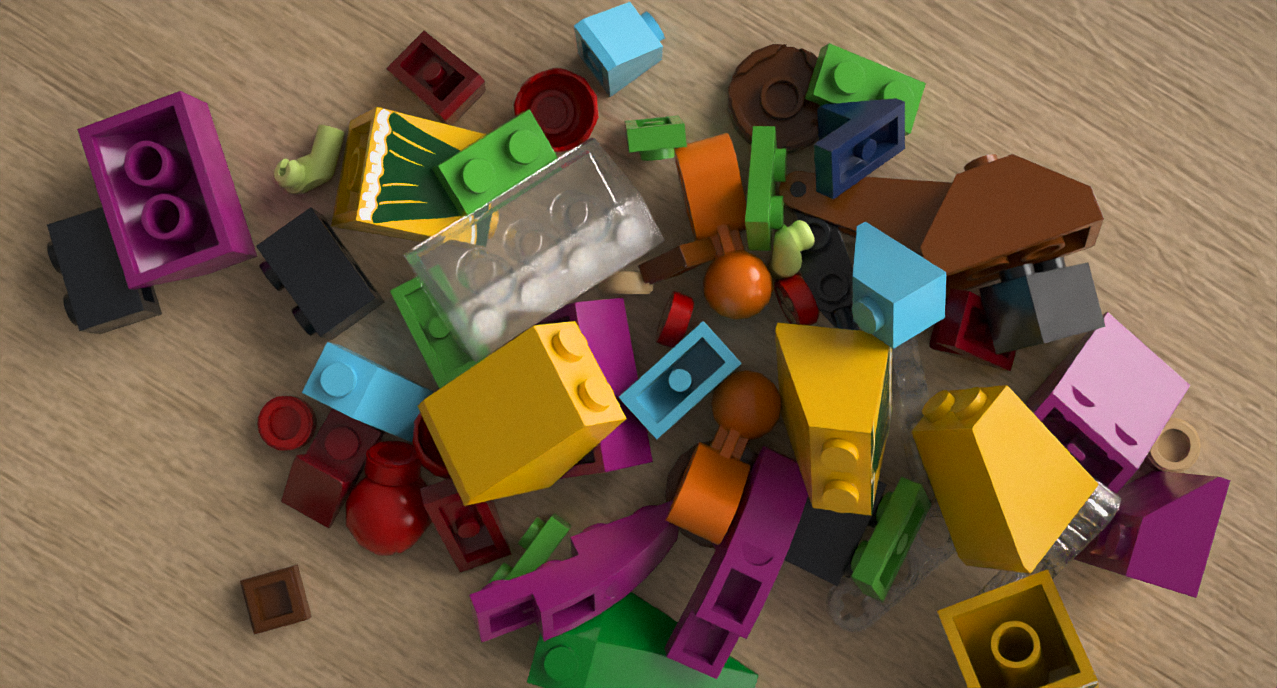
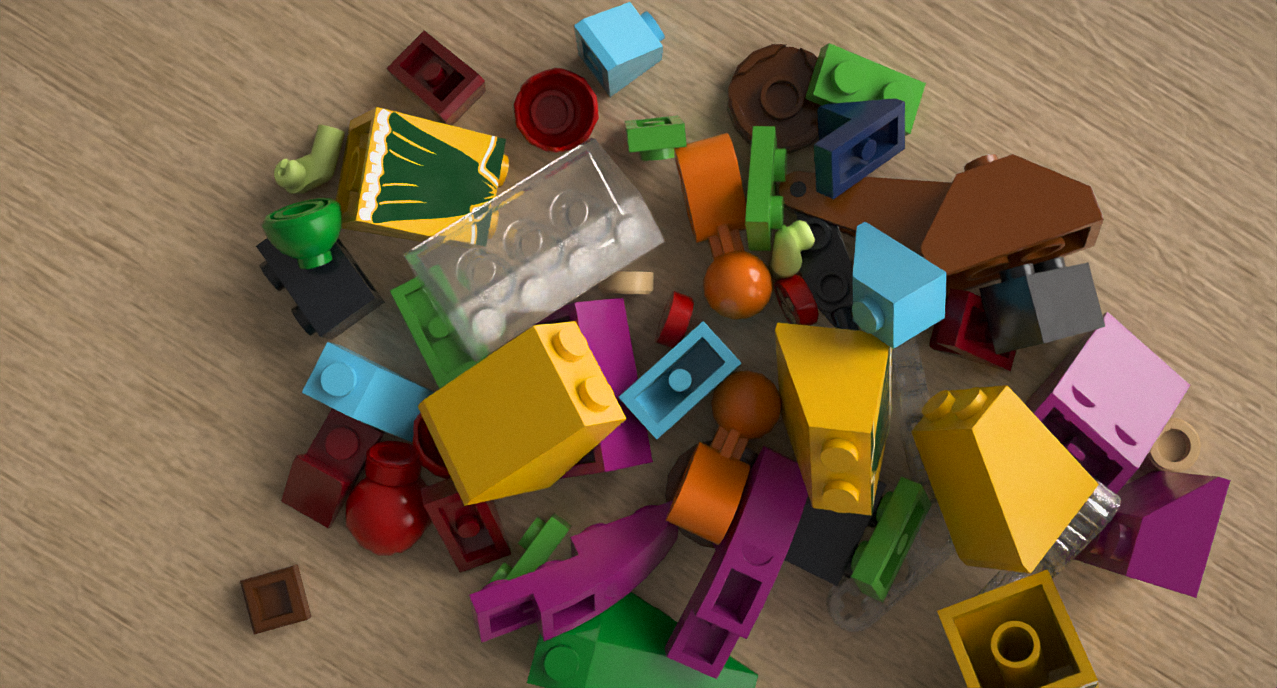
(94, 276): black brick -> none
(167, 191): magenta slope -> none
(286, 423): red tile -> none
(305, 230): none -> green brick
(495, 163): bright green plate -> none
(677, 261): reddish brown tile -> none

